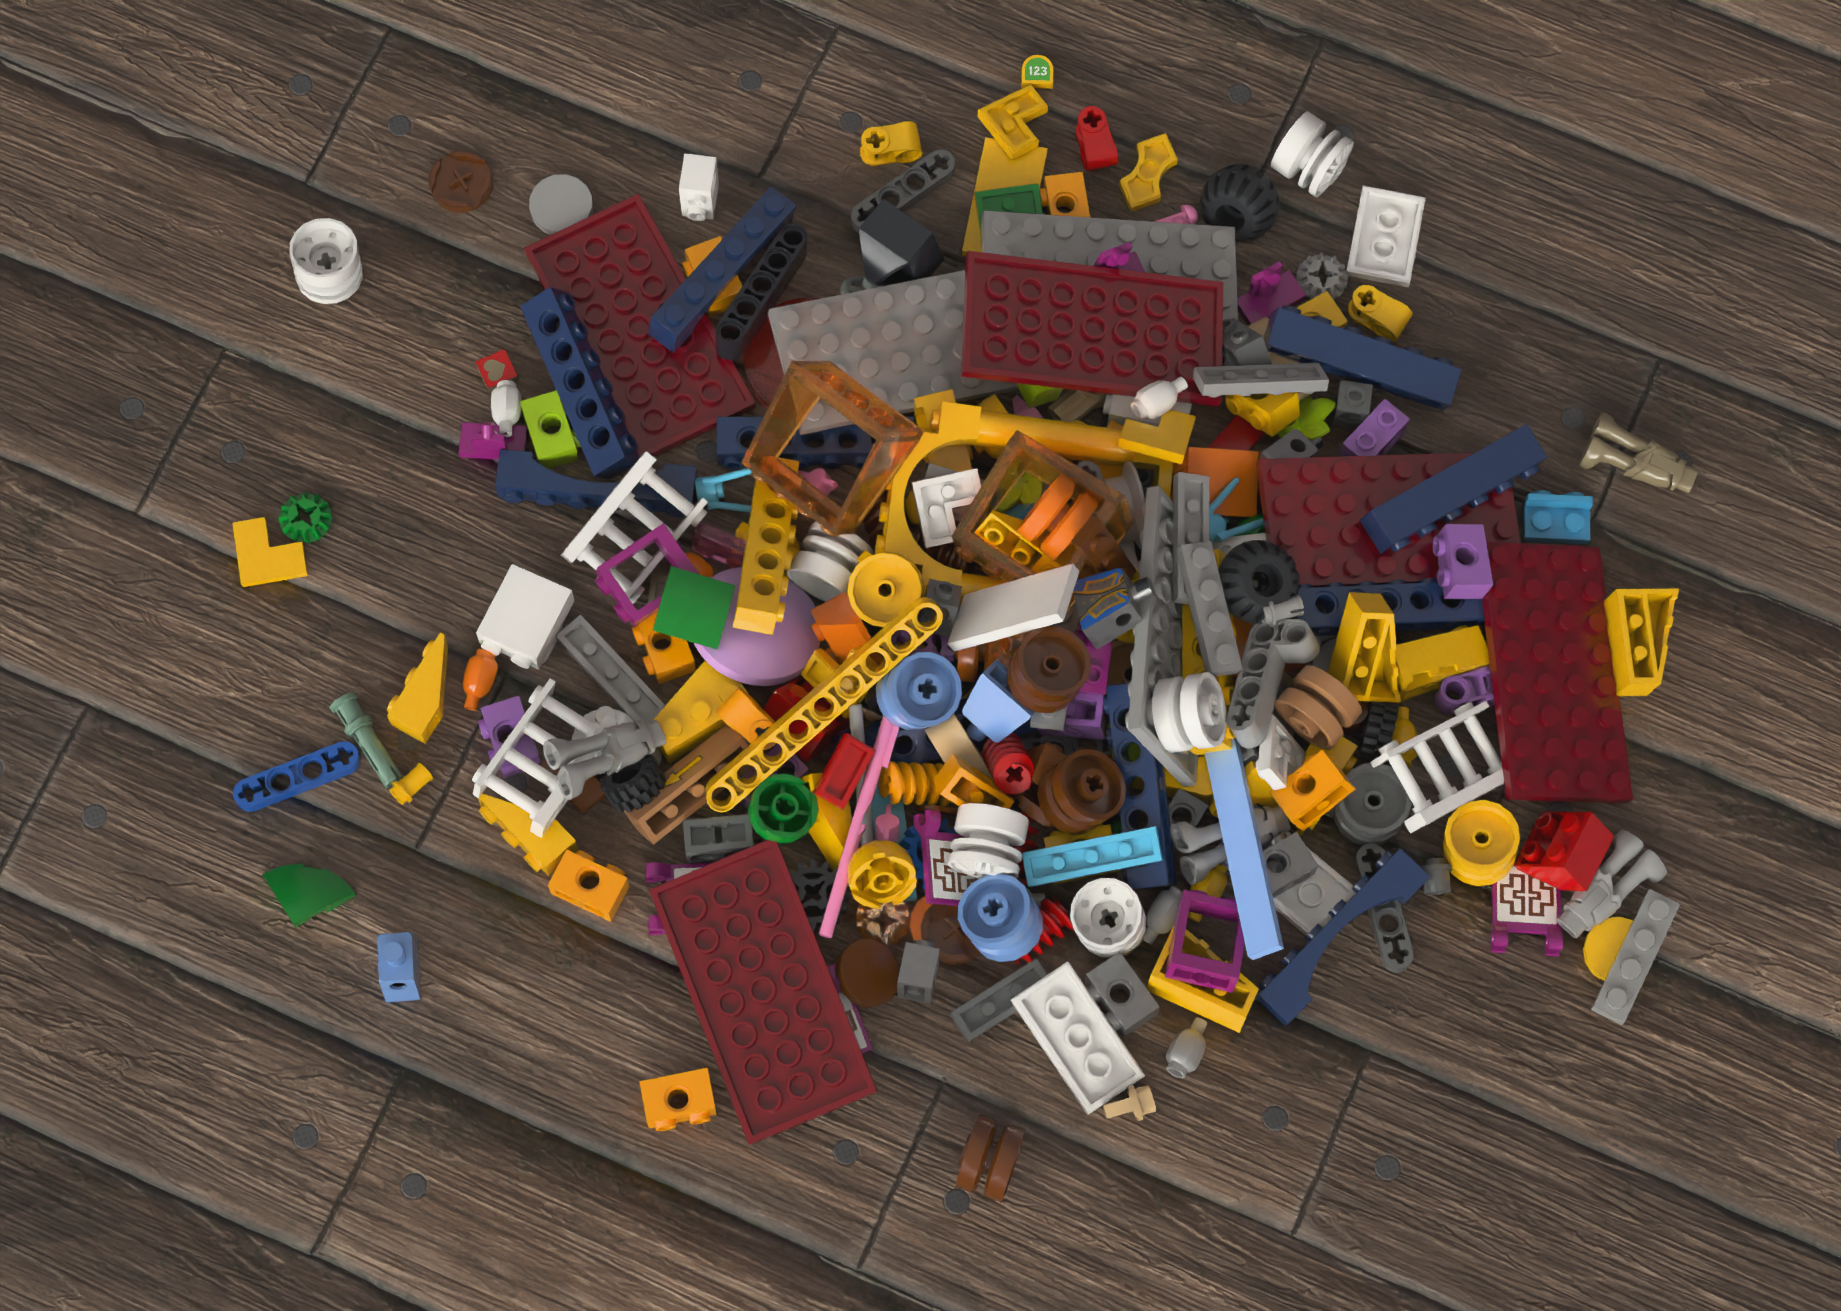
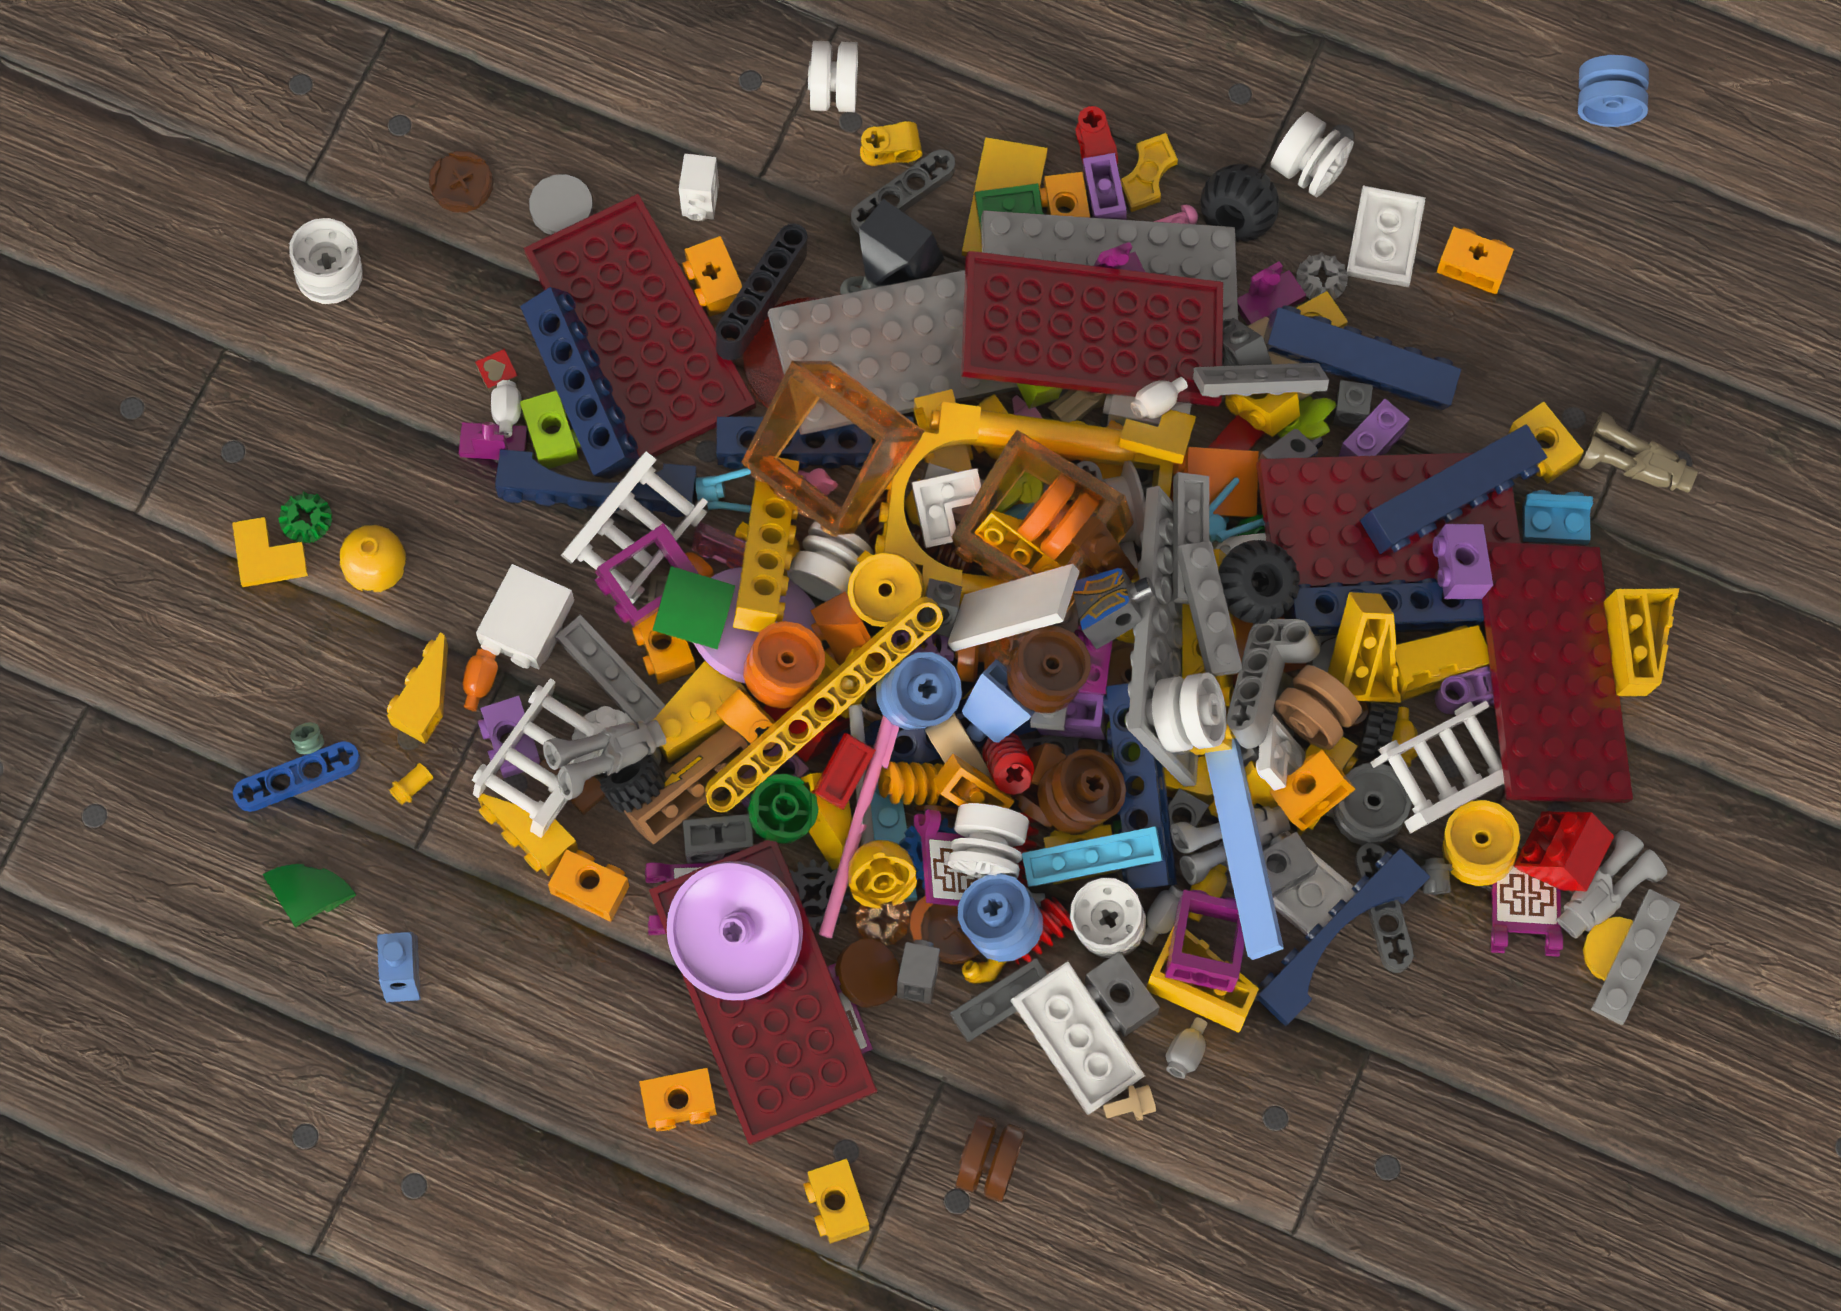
(307, 738): none -> sand green bush
(360, 728): sand green pin -> none
(372, 558): none -> yellow cylinder
(692, 299): dark blue arch -> none
(734, 930): none -> lavender dish
(783, 664): none -> orange wheel
(833, 76): none -> white wheel
(837, 1180): none -> yellow brick
(887, 826): bright pink piece -> none
(982, 971): none -> yellow arm
(1008, 119): yellow tile -> none
(1038, 72): tile -> none
(1104, 187): none -> medium lavender brick
(1283, 610): light grey pin -> none
(1381, 314): yellow piece -> none
(1460, 265): none -> light orange brick
(1564, 449): none -> yellow brick
(1613, 90): none -> medium blue wheel

